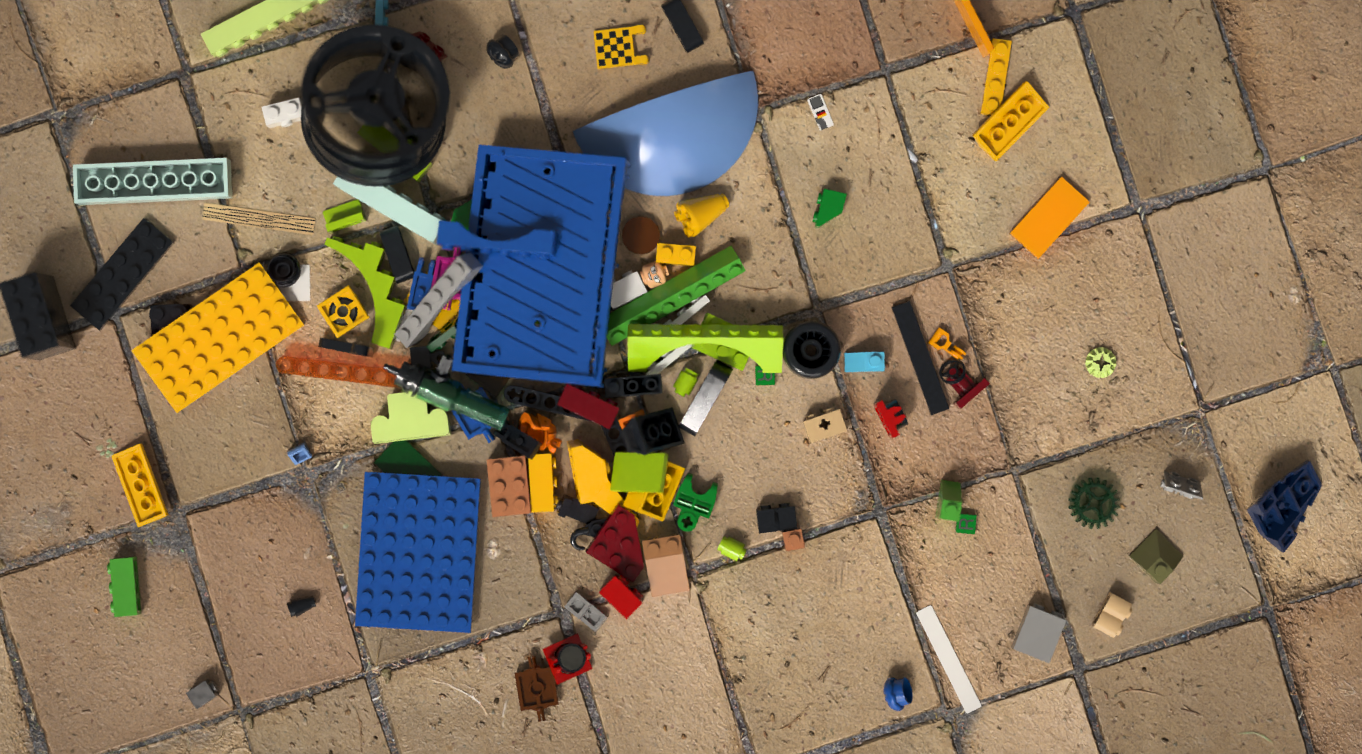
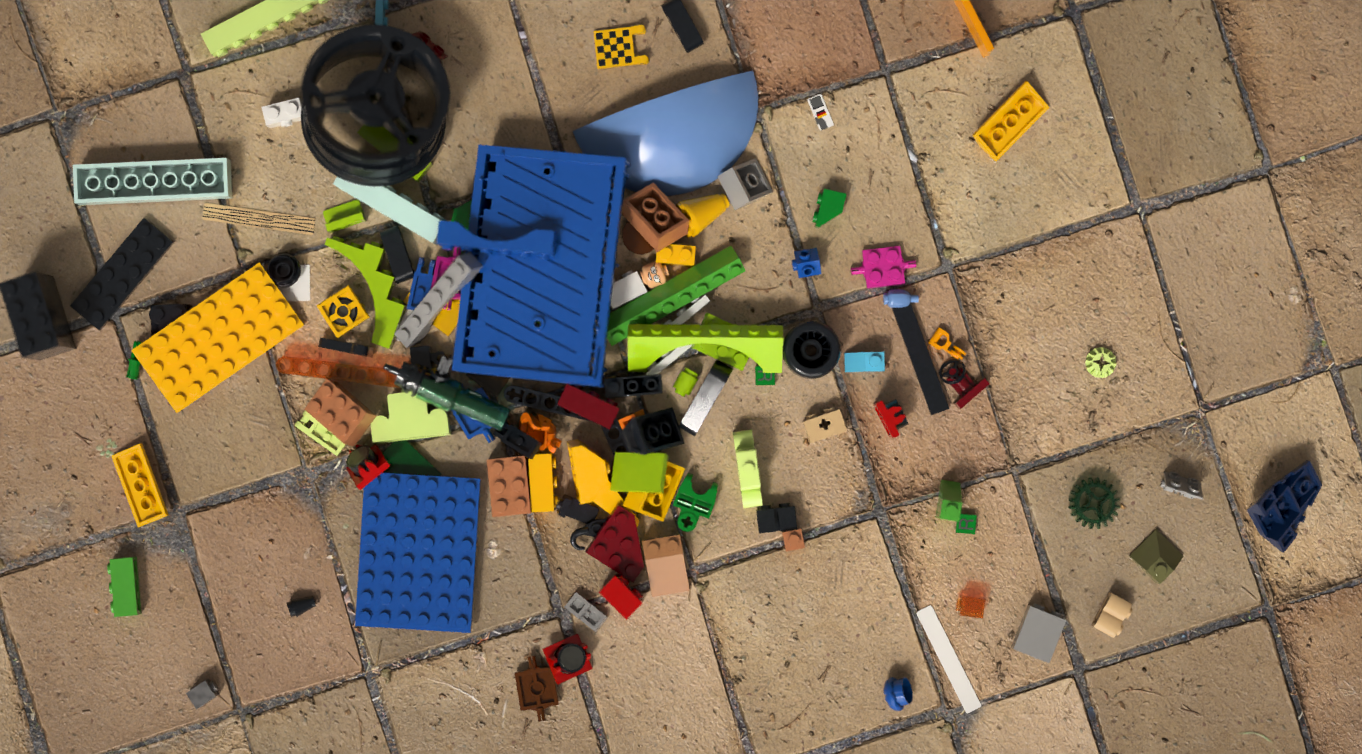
(134, 364): none -> green axle
(299, 453): medium blue slope -> none
(320, 434): none -> yellowish green plate
(340, 412): none -> nougat brick
(365, 464): none -> piece
(446, 332): dark green wing -> none
(502, 51): black piece -> none
(655, 217): none -> nougat brick
(732, 548): lime brick -> none
(745, 184): none -> light grey slope
(747, 468): none -> yellowish green brick
(806, 263): none -> blue brick
(883, 267): none -> dark pink plate
(899, 298): none -> medium blue plant
(970, 606): none -> clear orange brick
(996, 76): yellow plate -> none
(1049, 217): light orange tile -> none

